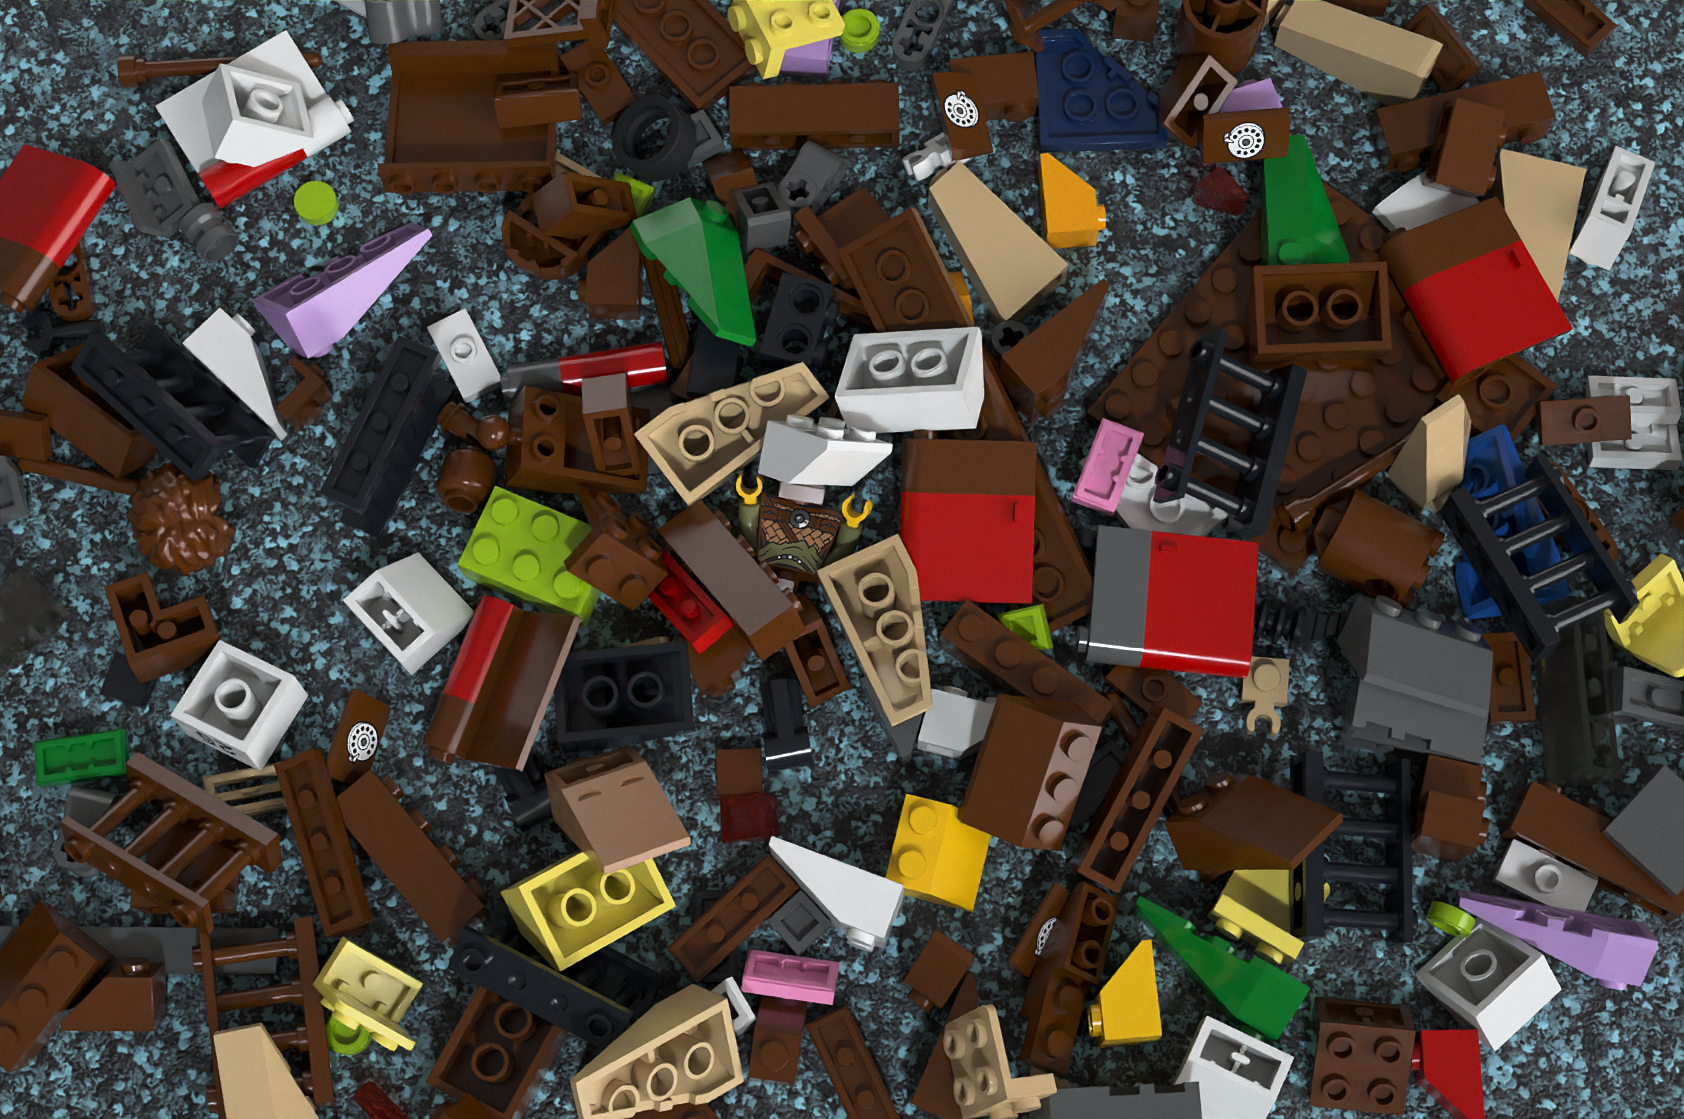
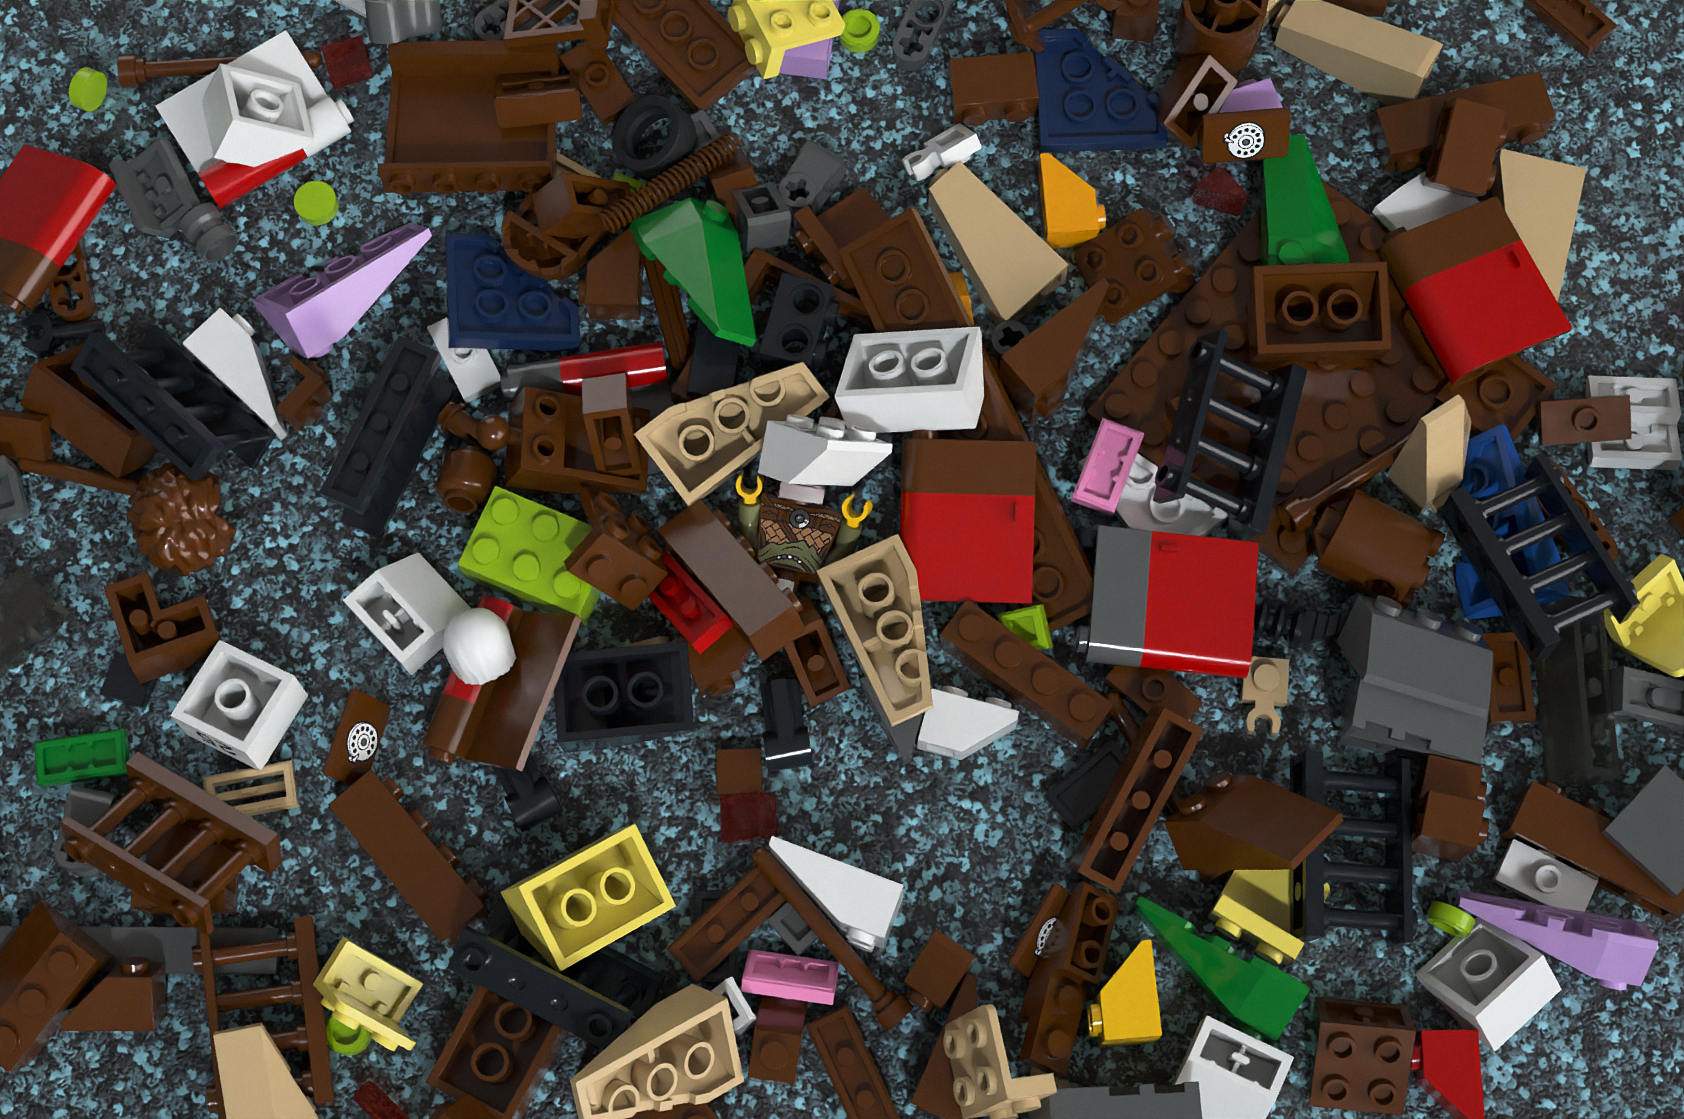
(88, 89): none -> lime tile
(323, 844): reddish brown fence -> none
(347, 62): none -> clear red tile
(478, 646): none -> white hair
(501, 305): none -> dark blue plate
(613, 214): none -> reddish brown piece
(614, 809): medium nougat slope -> none
(826, 113): reddish brown brick -> none
(887, 1004): none -> reddish brown piece
(937, 854): yellow slope -> none
(961, 115): reddish brown slope -> none
(1030, 771): reddish brown slope -> none
(1137, 262): none -> reddish brown bracket
(1455, 61): reddish brown plate -> none
(1612, 208): white slope -> none

